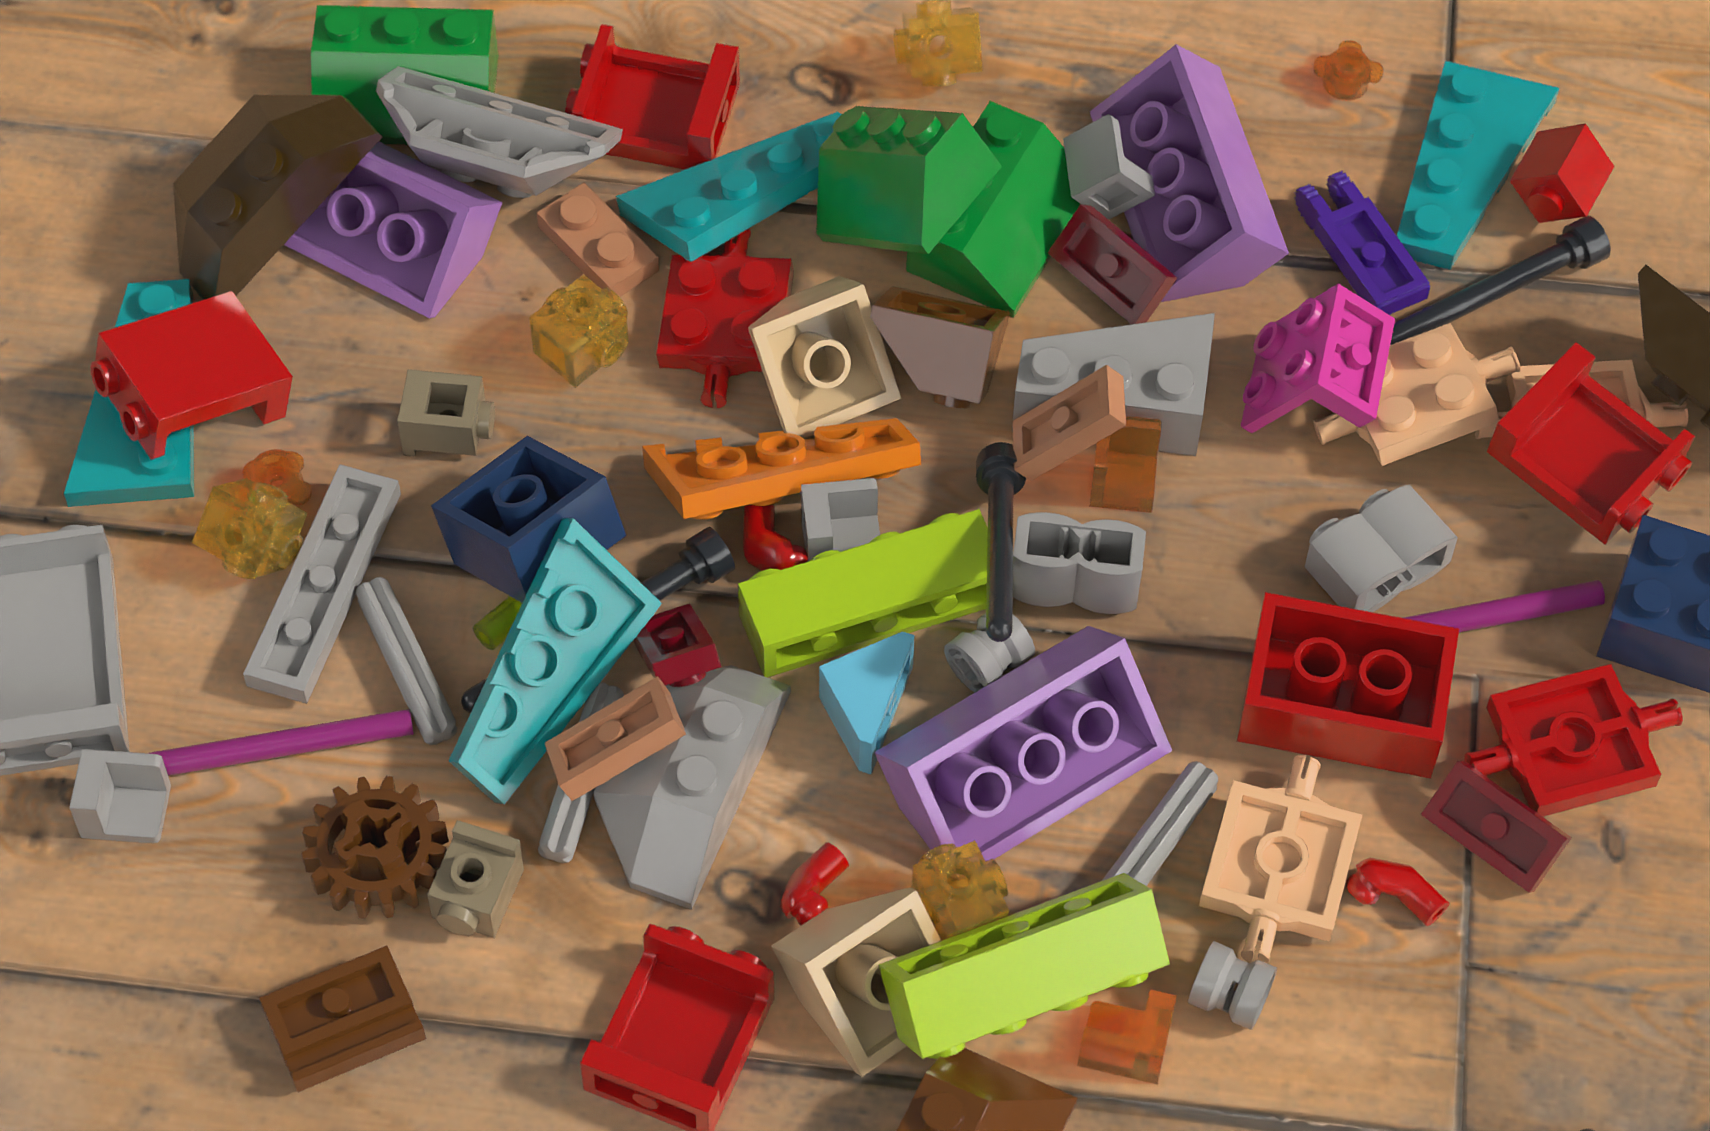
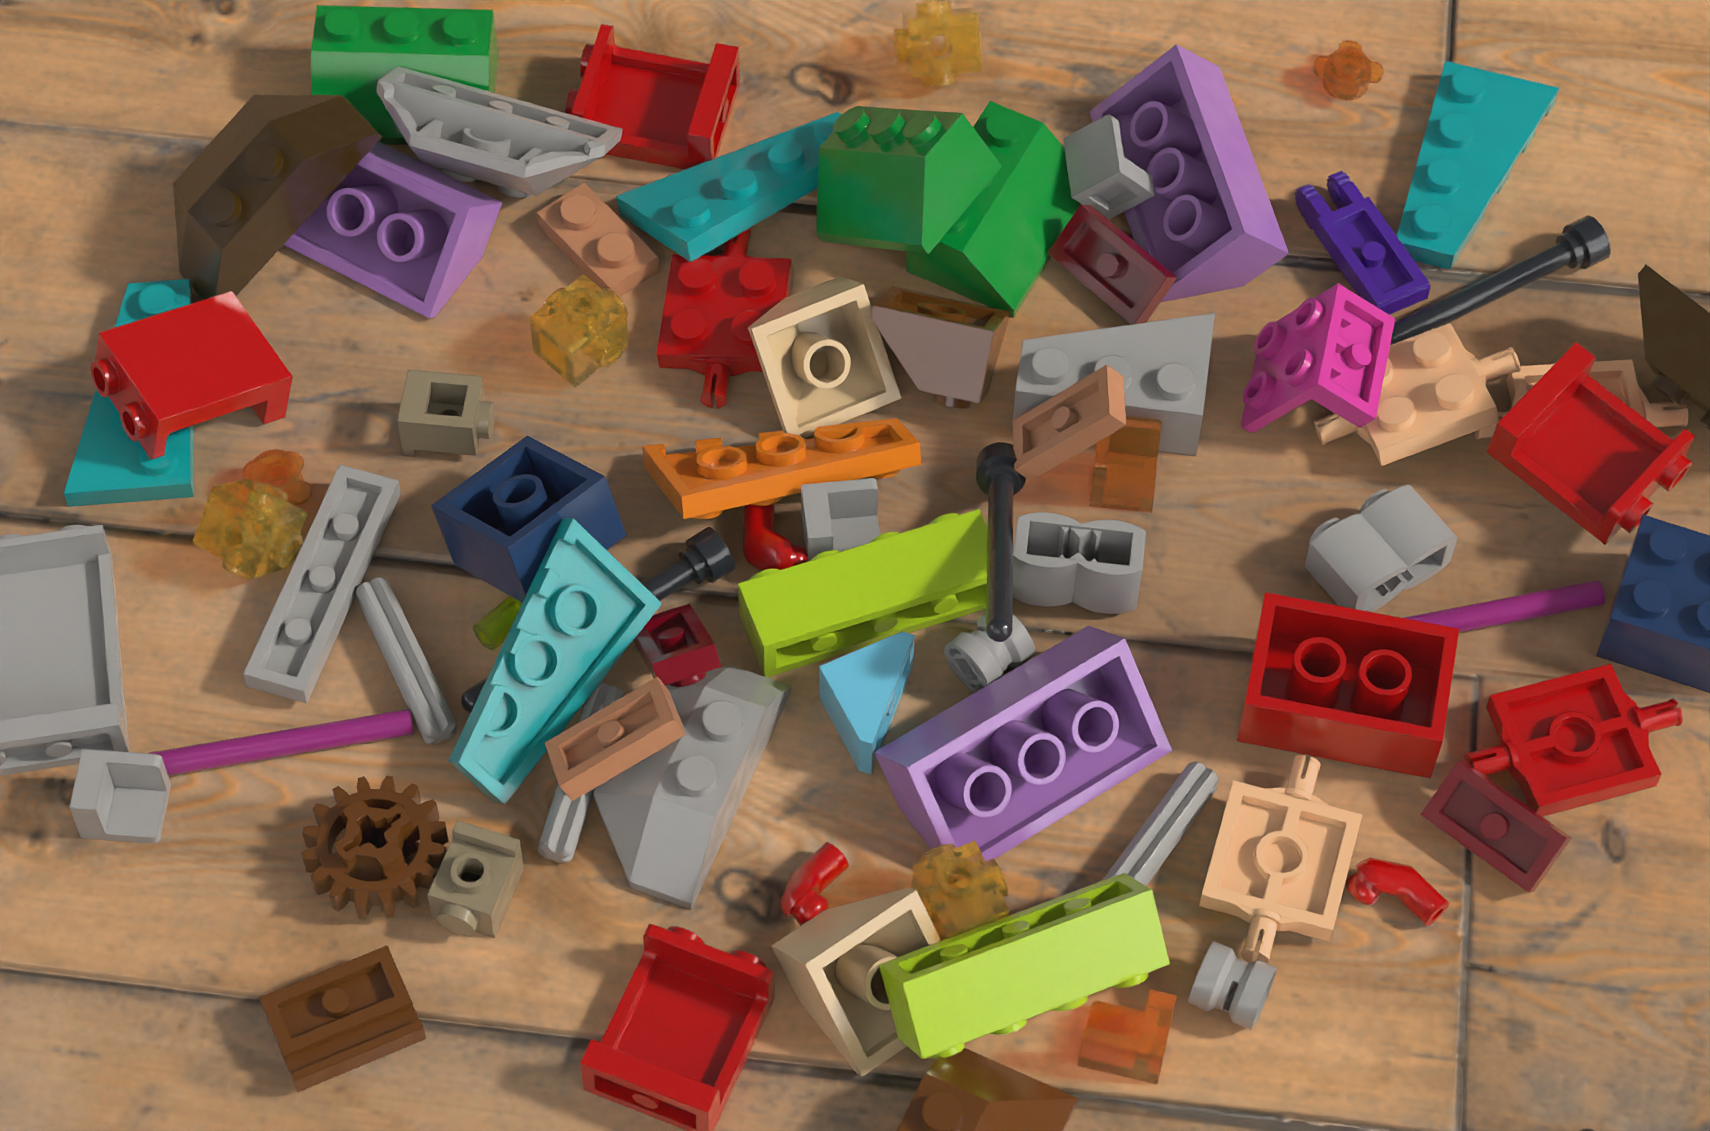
(1562, 173): red brick -> none

